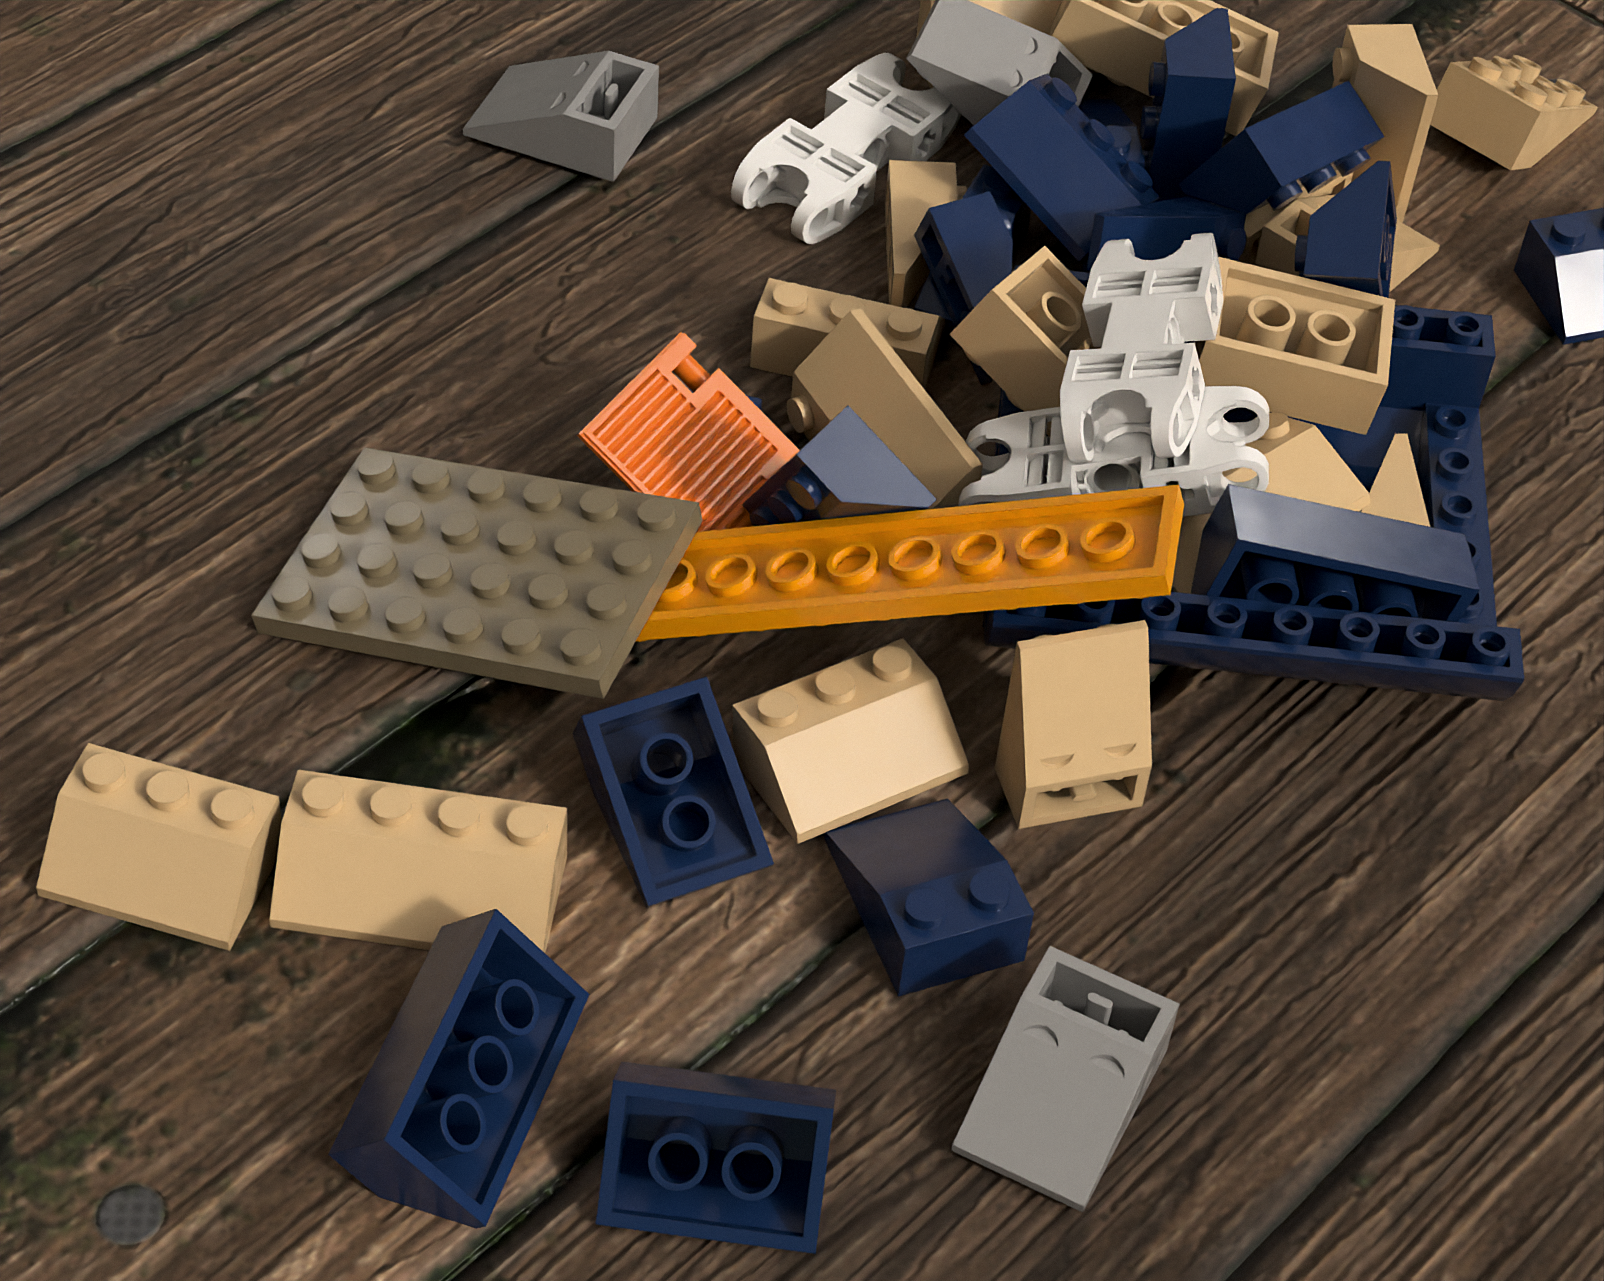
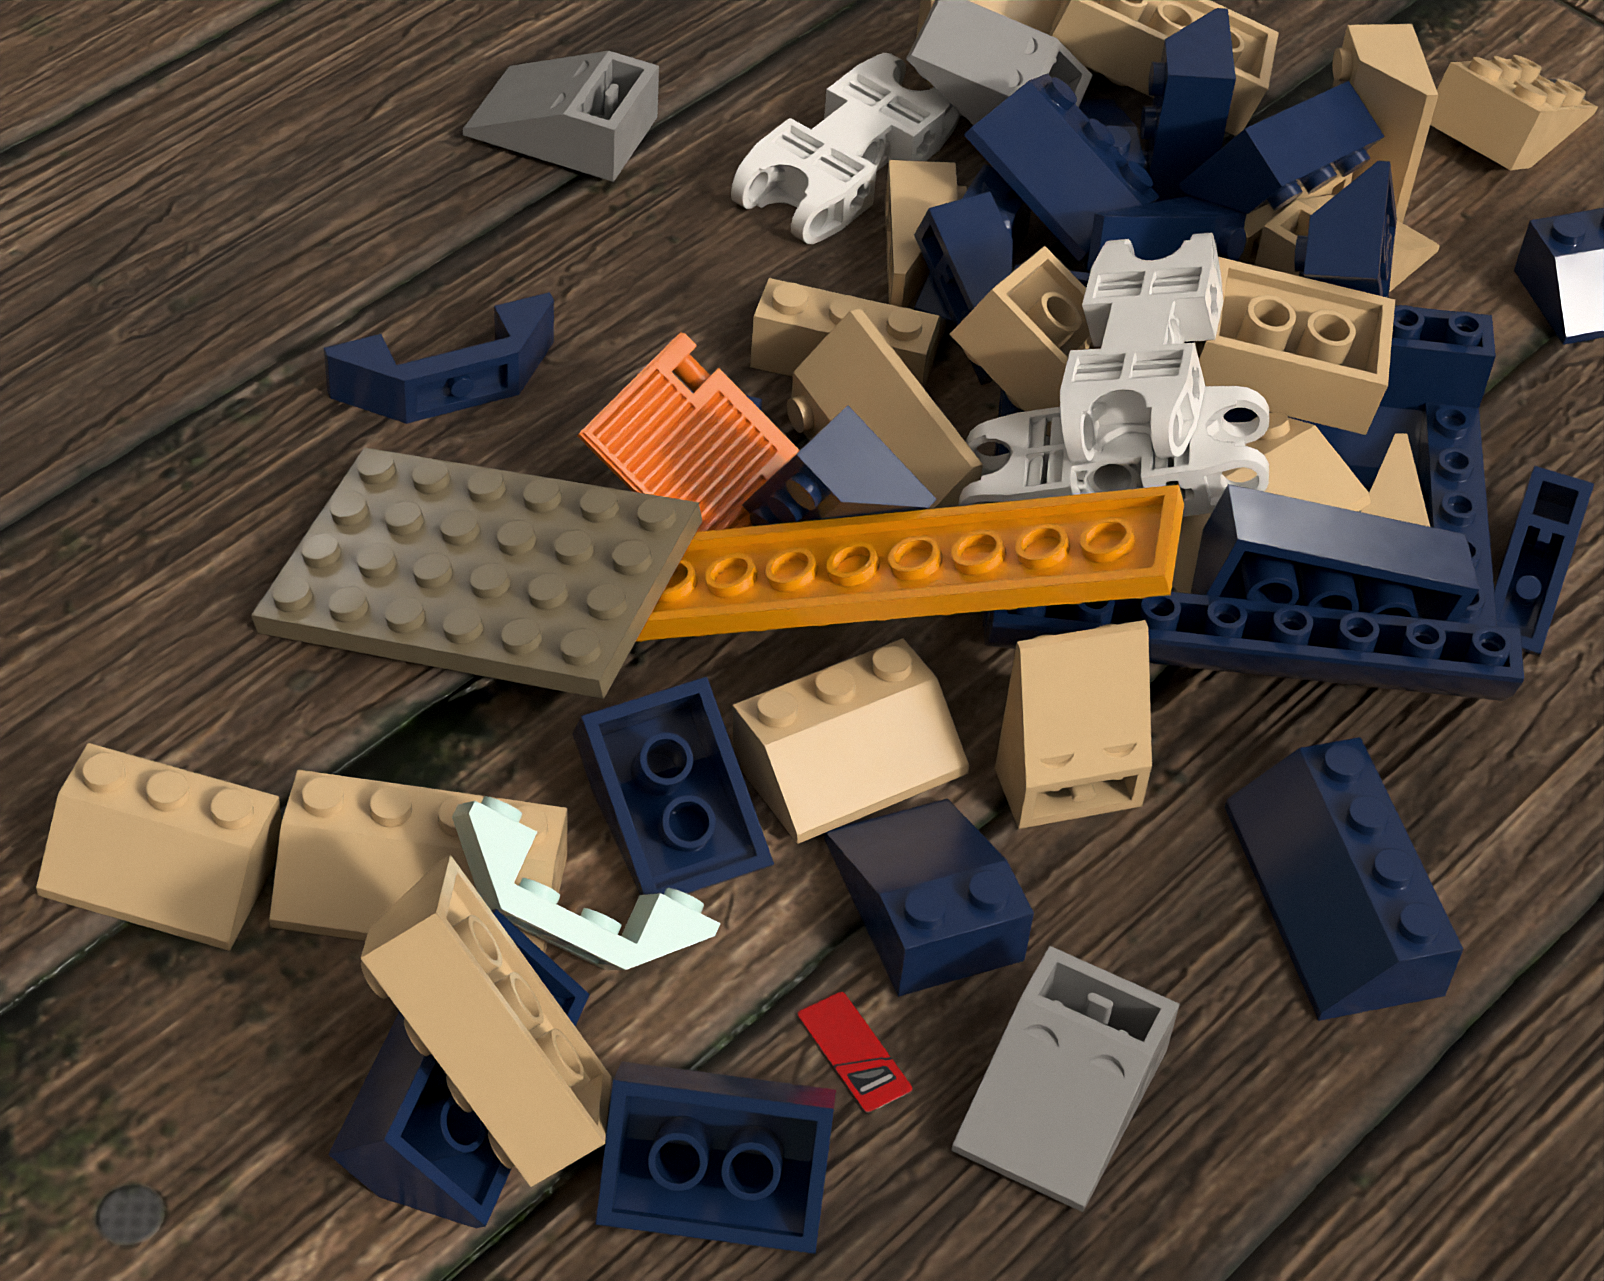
(368, 377): none -> dark blue slope
(489, 1024): none -> tan slope
(495, 852): none -> light aqua slope
(855, 1051): none -> red sticker
(1344, 882): none -> dark blue slope
(1539, 554): none -> dark blue slope

